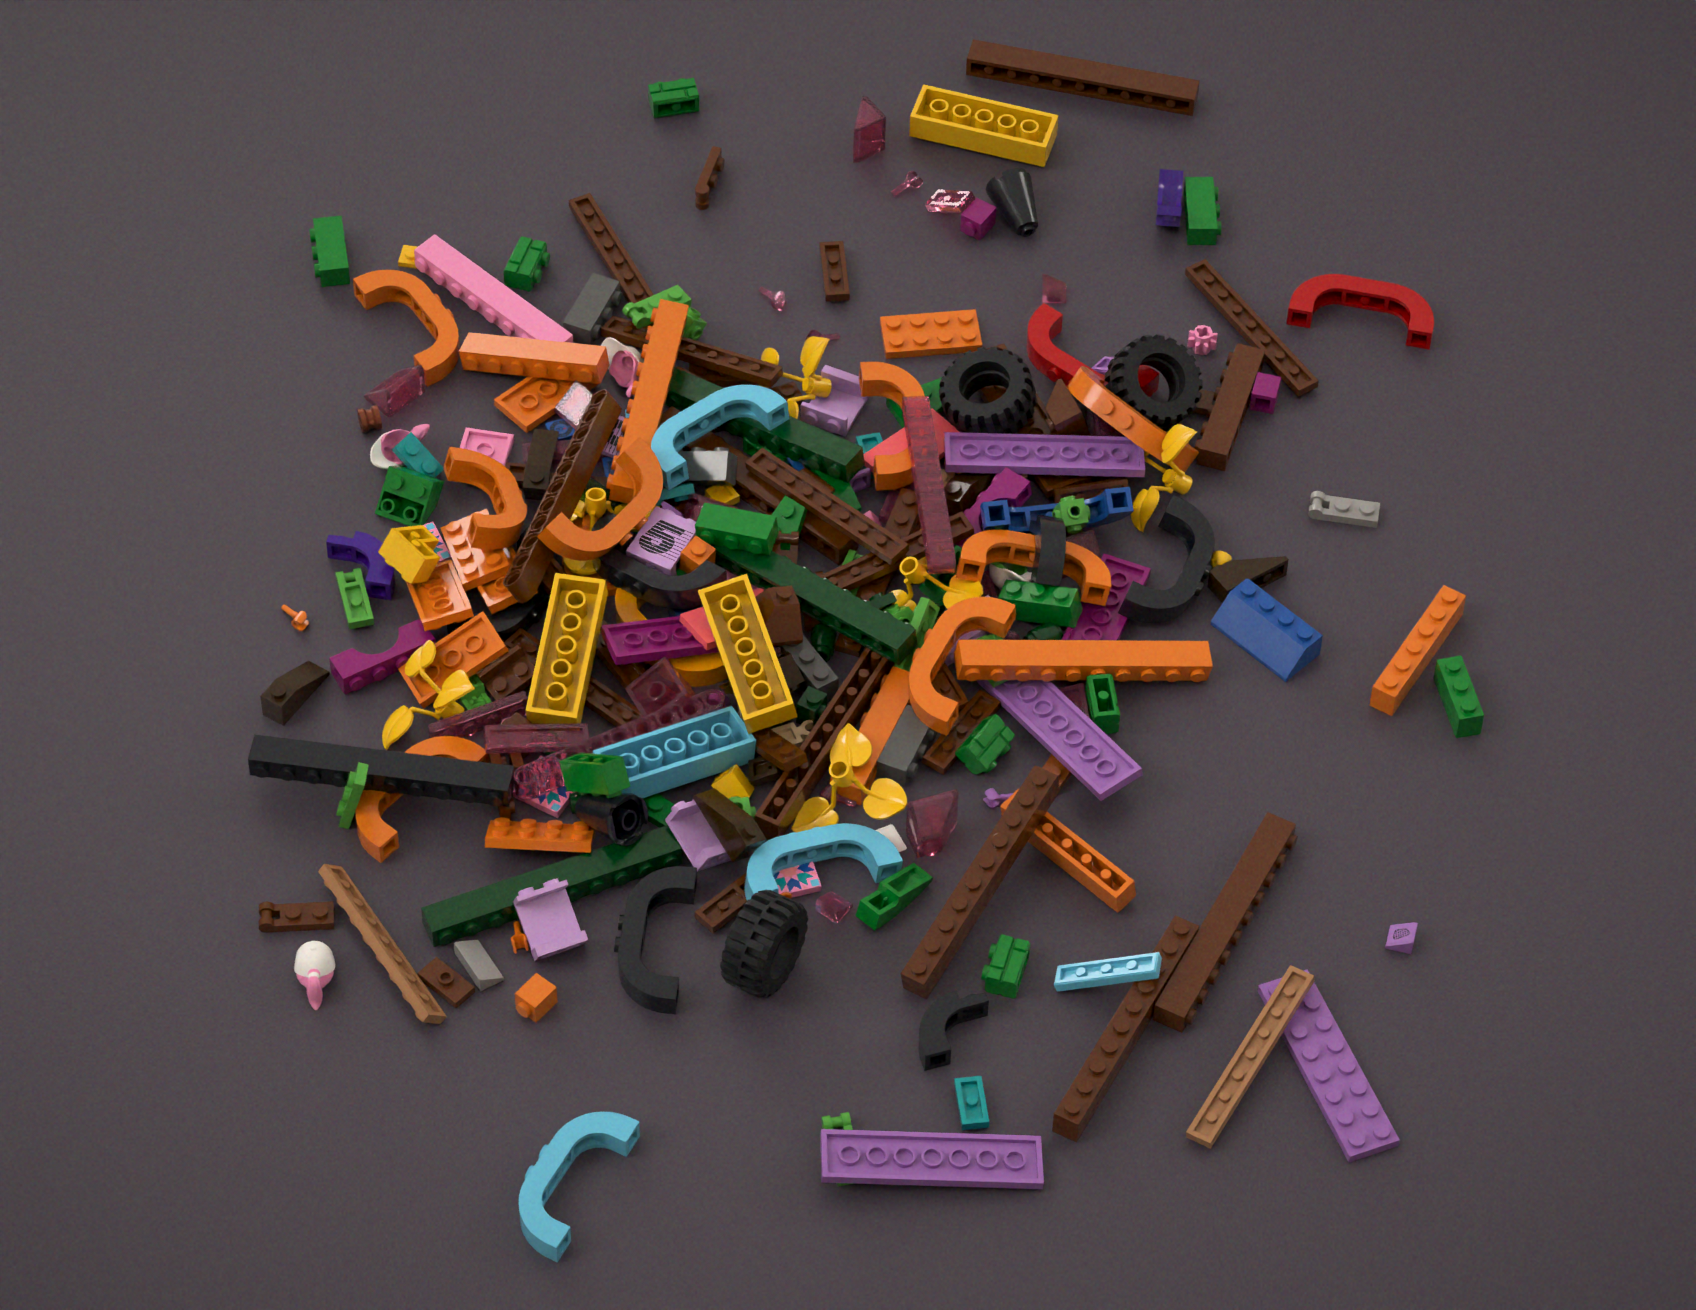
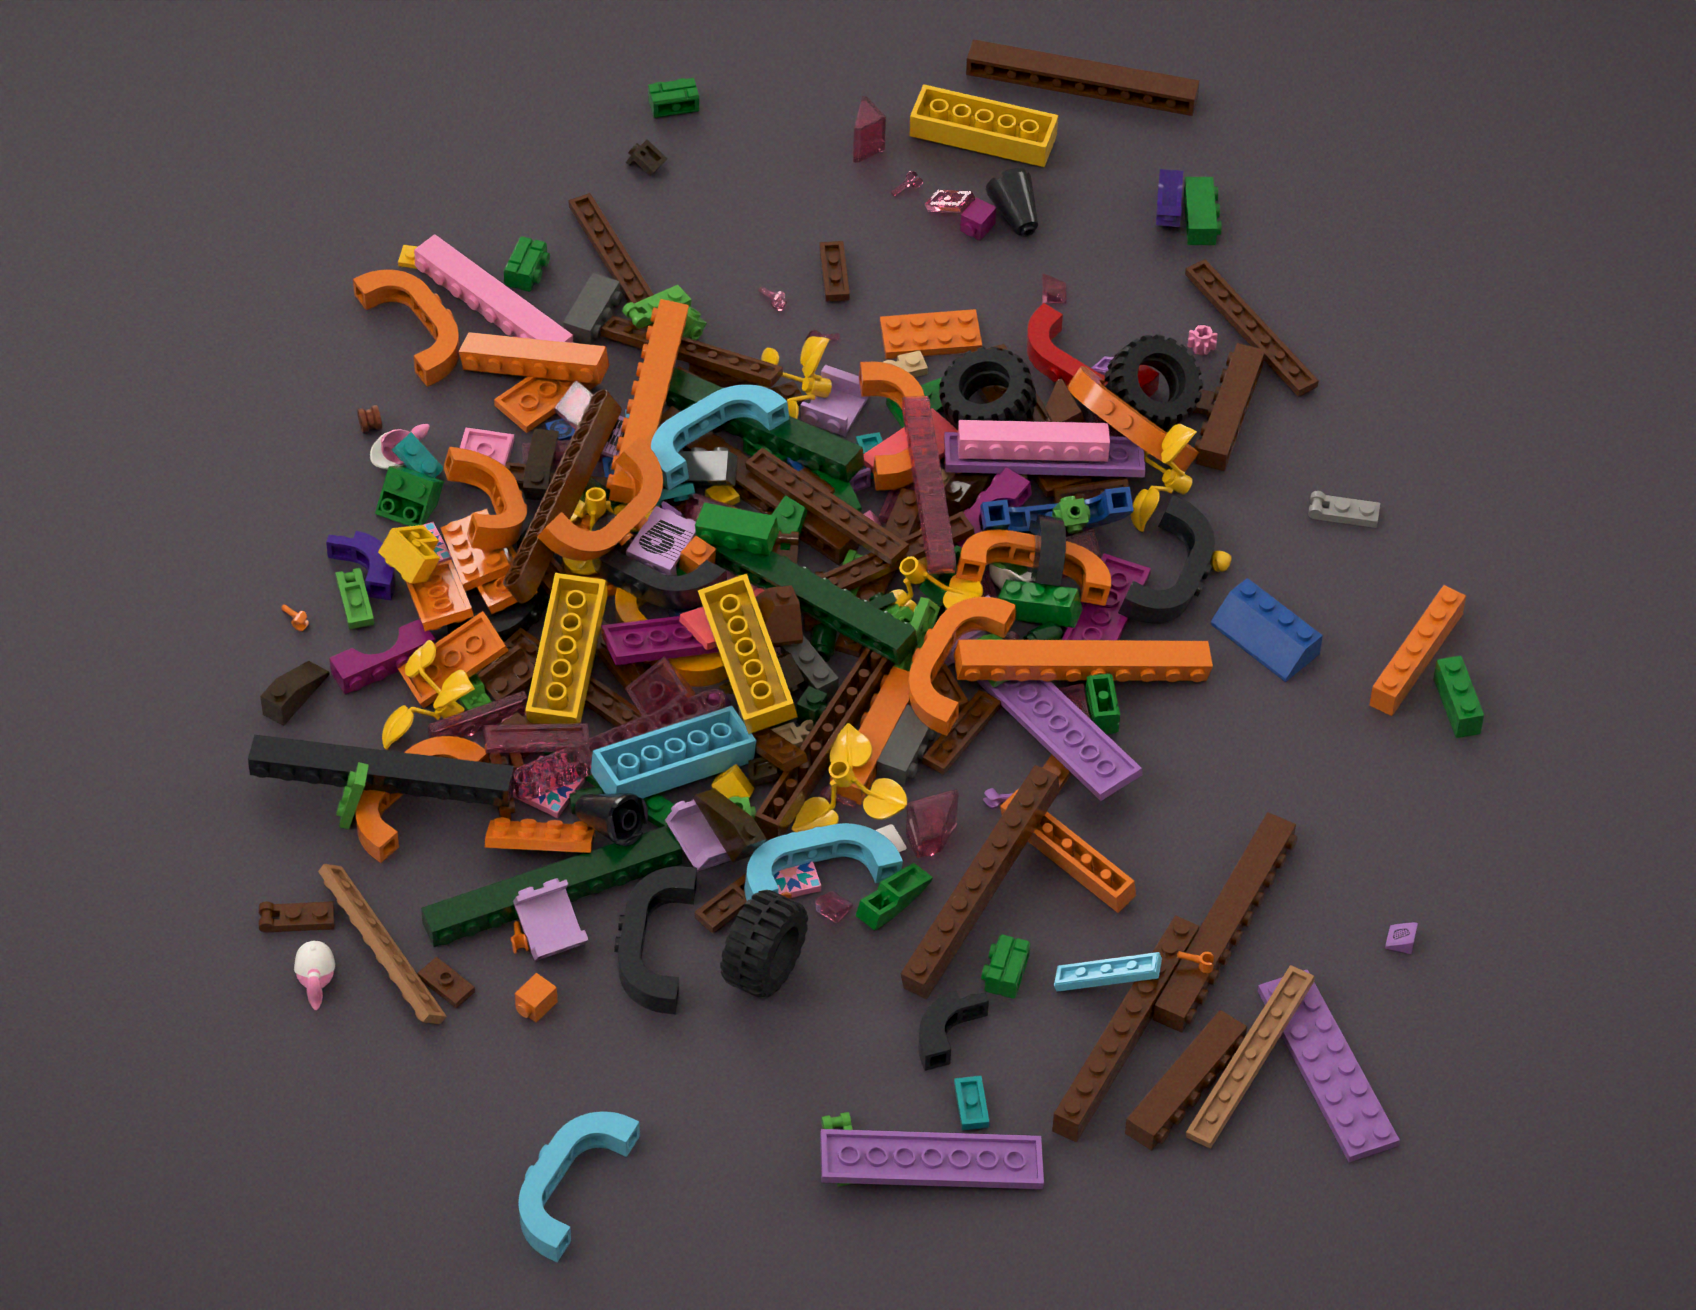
(330, 251): green brick -> none
(398, 390): clear pink slope -> none
(477, 963): light grey slope -> none
(595, 774): green brick -> none
(623, 363): bright pink hair -> none
(647, 157): none -> dark brown bracket
(708, 177): reddish brown plate -> none
(912, 363): none -> tan plate
(985, 744): green brick -> none
(1033, 440): none -> bright pink brick
(1185, 1081): none -> reddish brown brick
(1201, 960): none -> orange hand
(1259, 570): dark brown slope -> none
(1265, 393): magenta brick -> none
(1367, 295): red arch -> none

